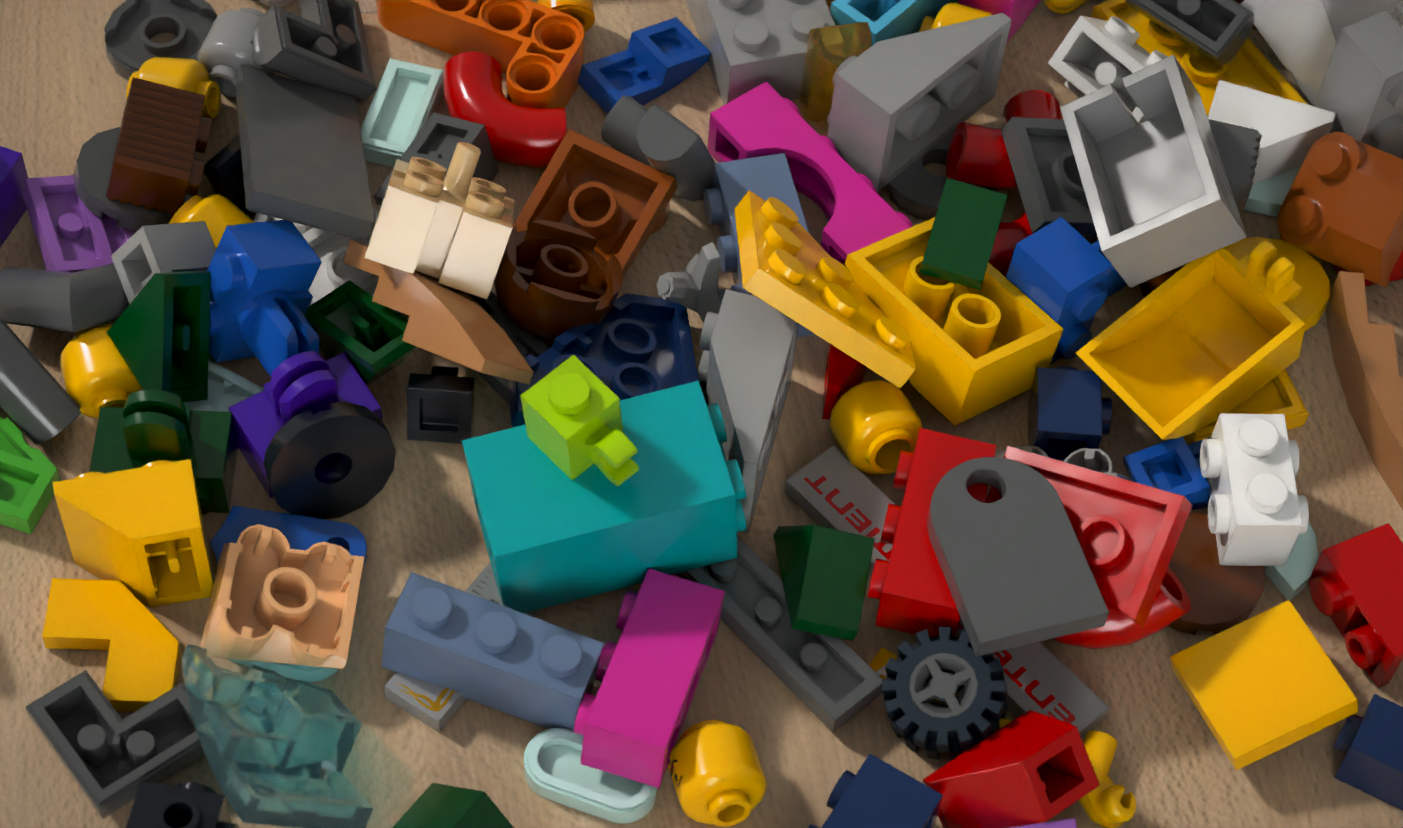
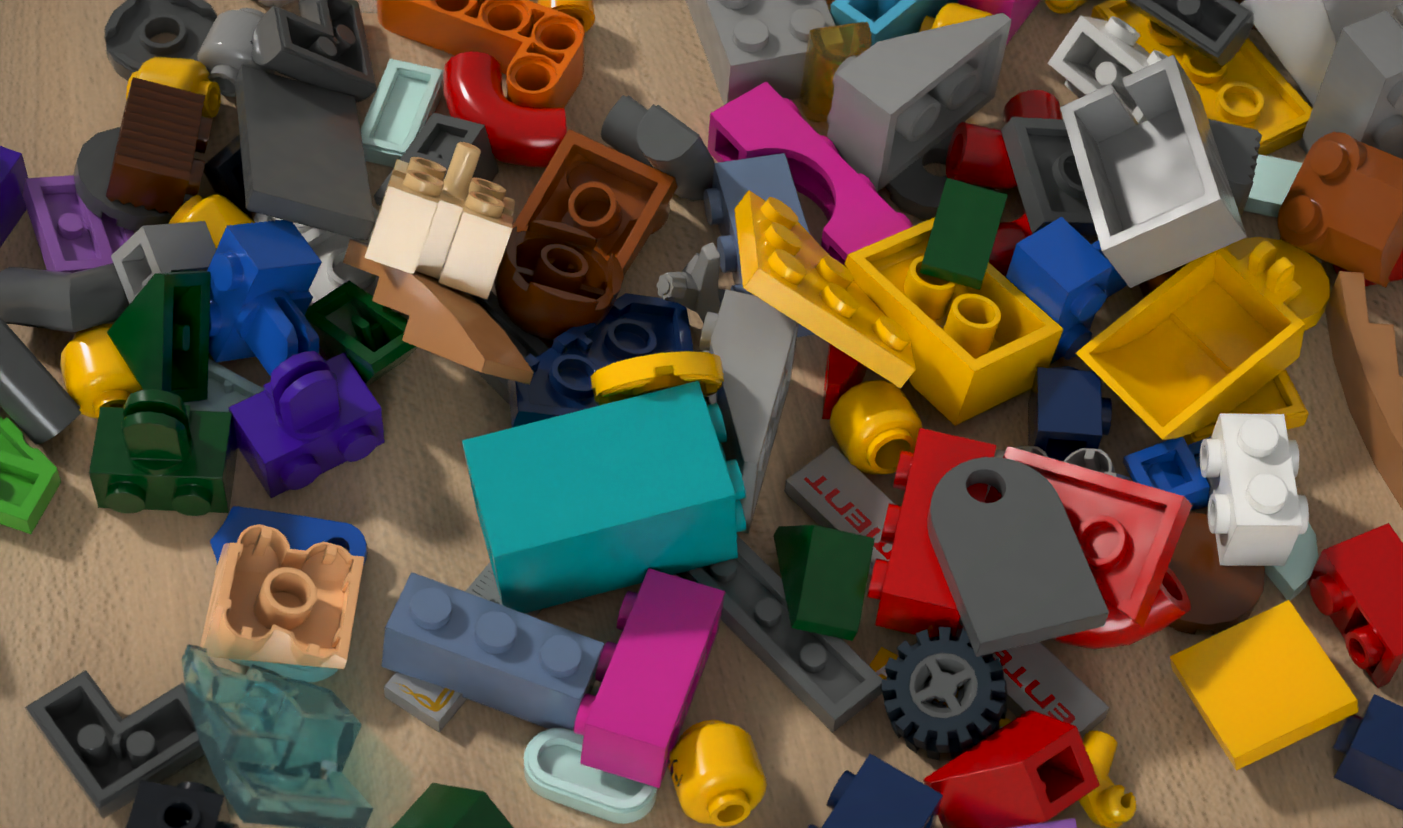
(107, 616): yellow tile -> none
(140, 530): yellow slope -> none
(342, 487): black tile -> none
(440, 406): black tile -> none
(578, 423): lime brick -> none
(651, 65): blue slope -> none
(655, 373): none -> yellow tile
(1285, 125): white slope -> none

